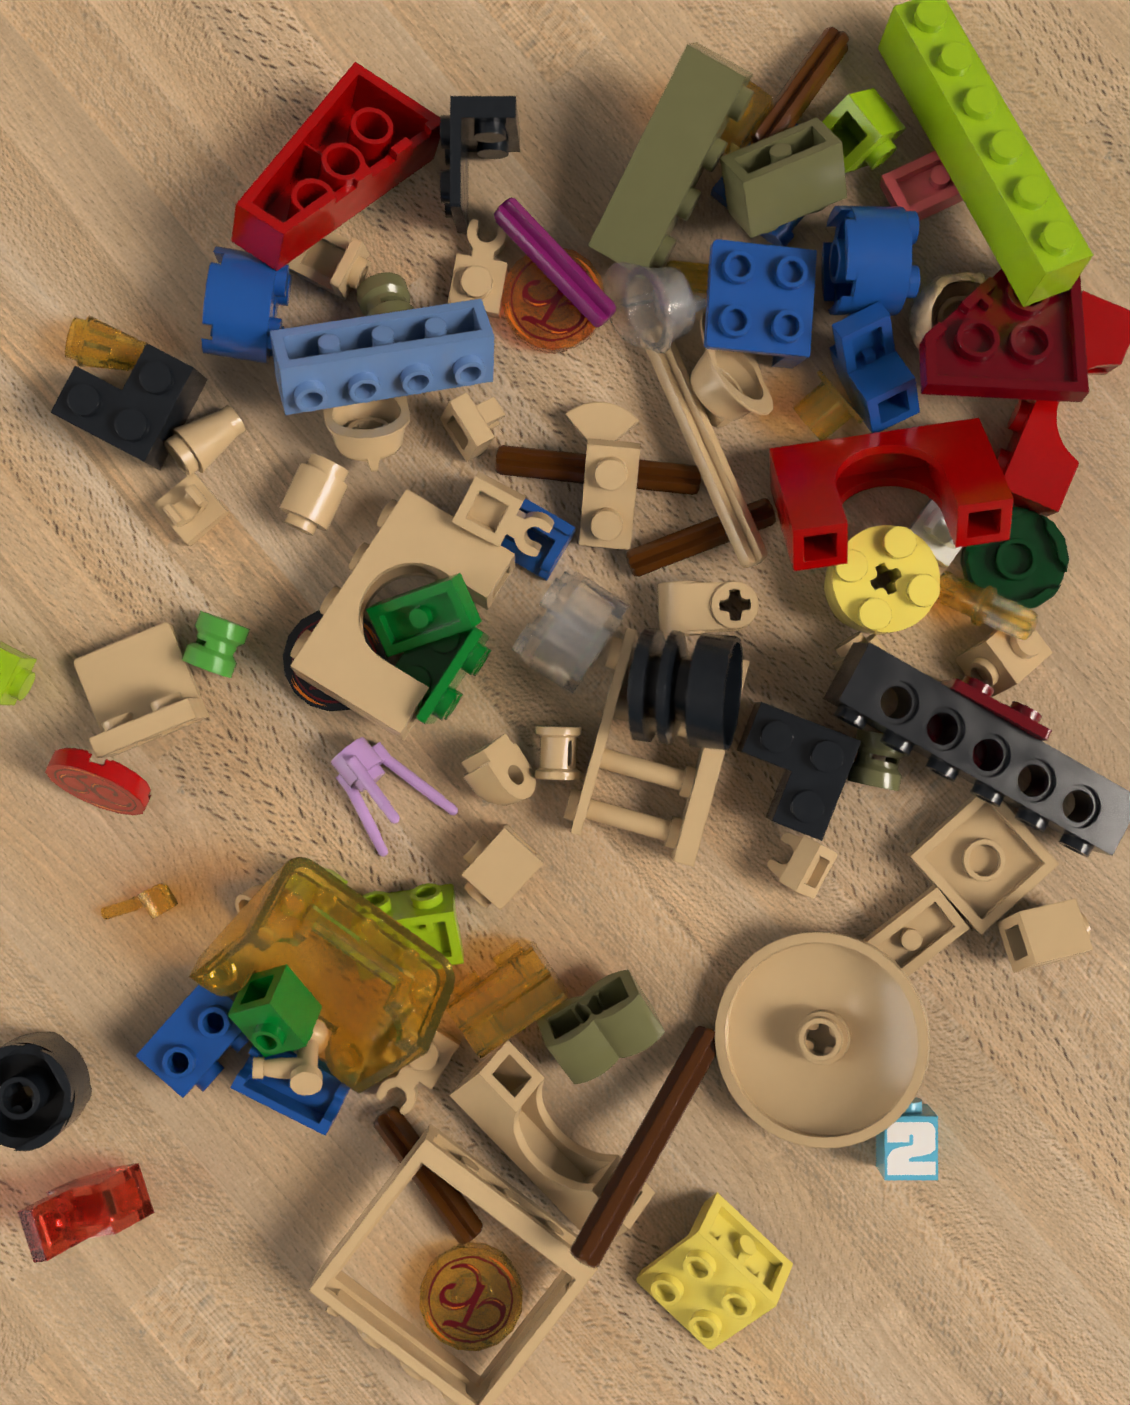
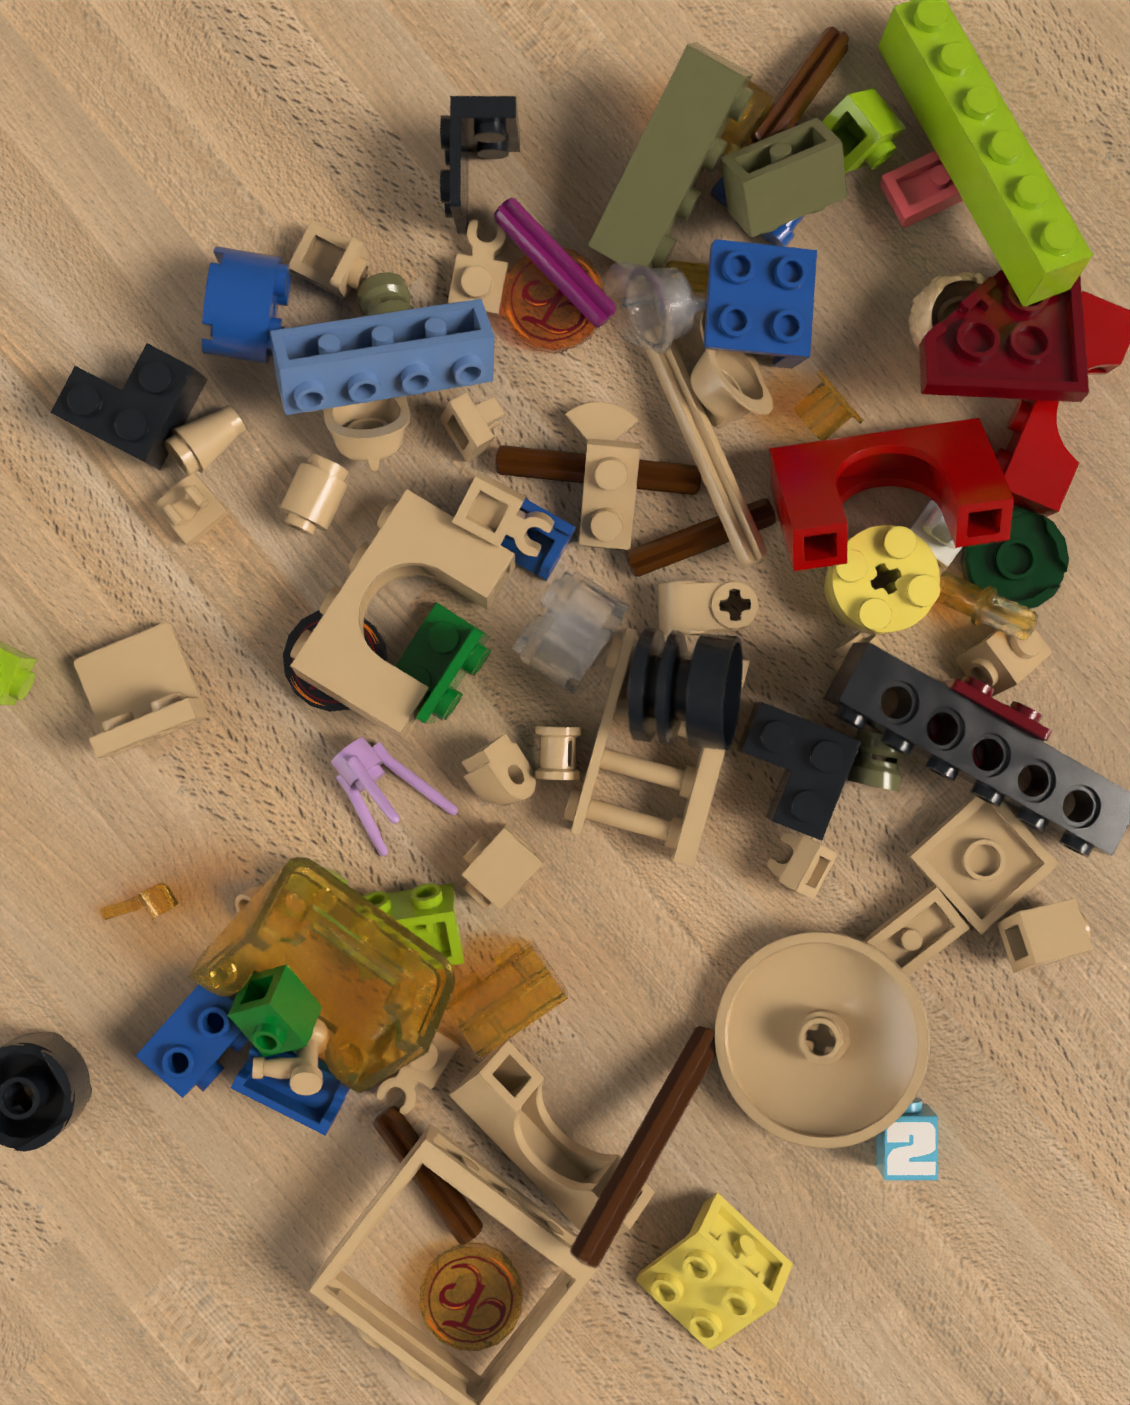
(85, 1209): clear red brick -> none
(101, 345): clear yellow cone -> none
(104, 786): red tile -> none
(215, 644): bright green wheel -> none
(334, 166): red wedge -> none
(424, 615): green plate -> none
(600, 1027): olive brick -> none
(870, 258): blue brick -> none
(872, 370): blue brick -> none

